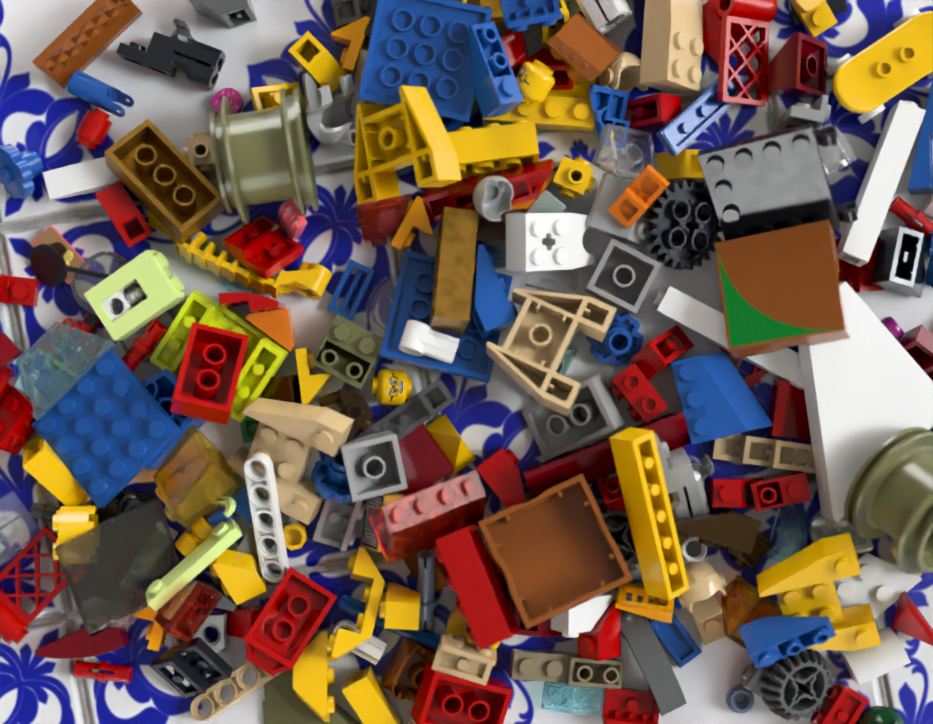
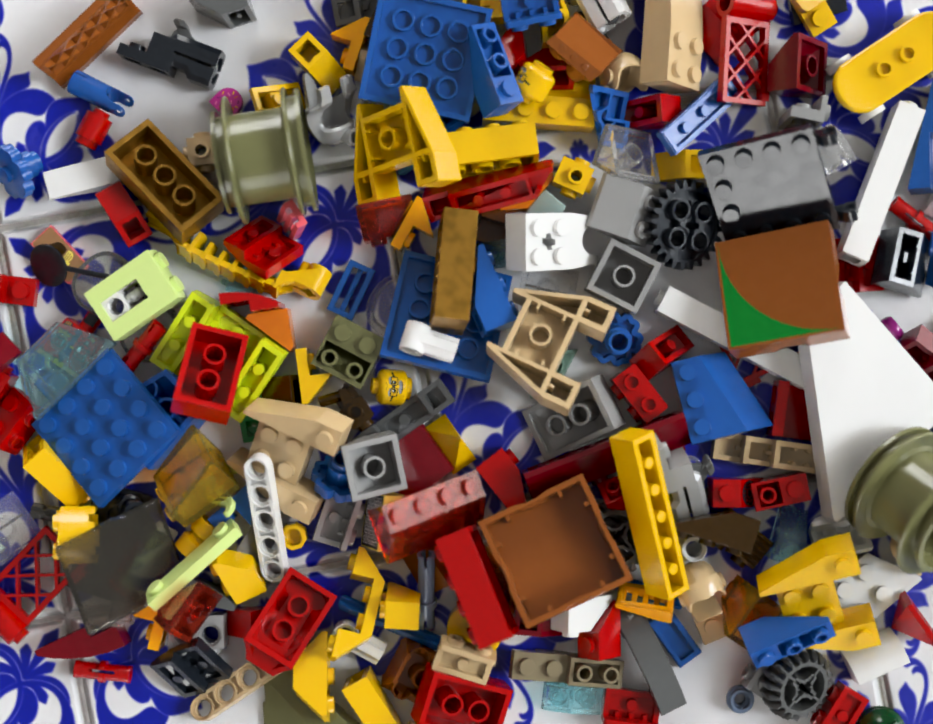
(493, 197): light grey hair -> none
(638, 196): orange slope -> none

